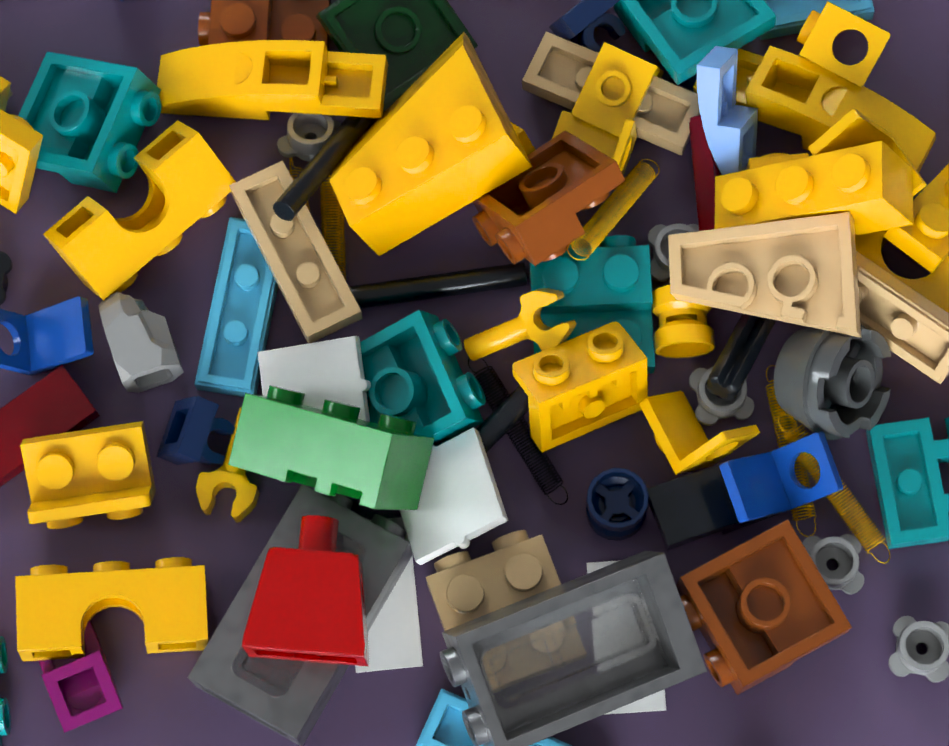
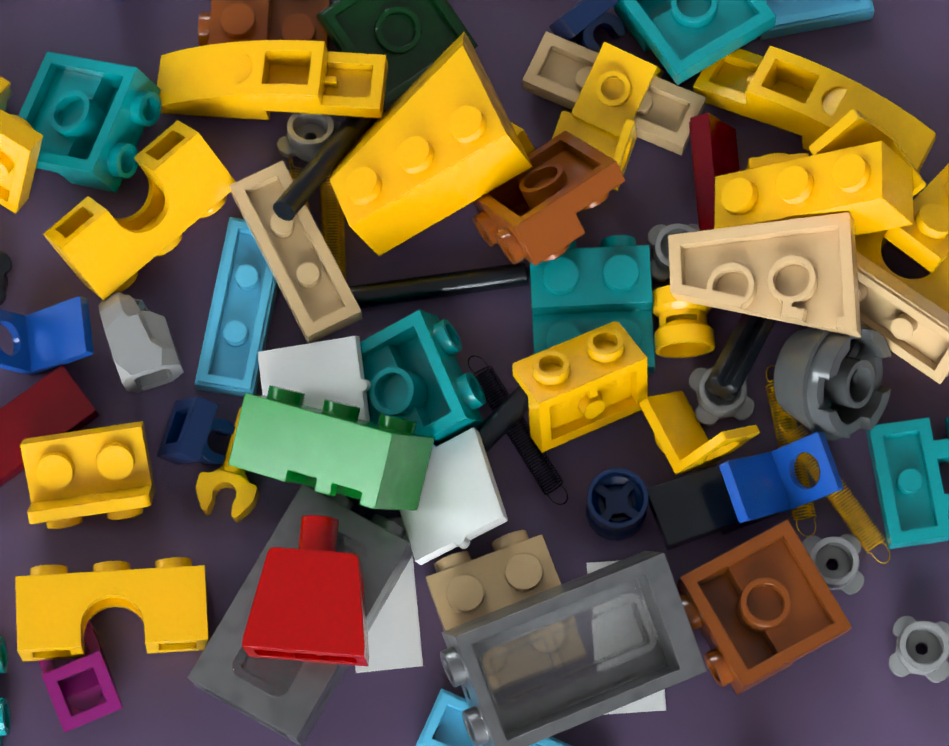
(525, 326): yellow bar -> none
(600, 224): yellow piece -> none
(727, 126): light blue slope -> none
(822, 29): yellow bracket -> none

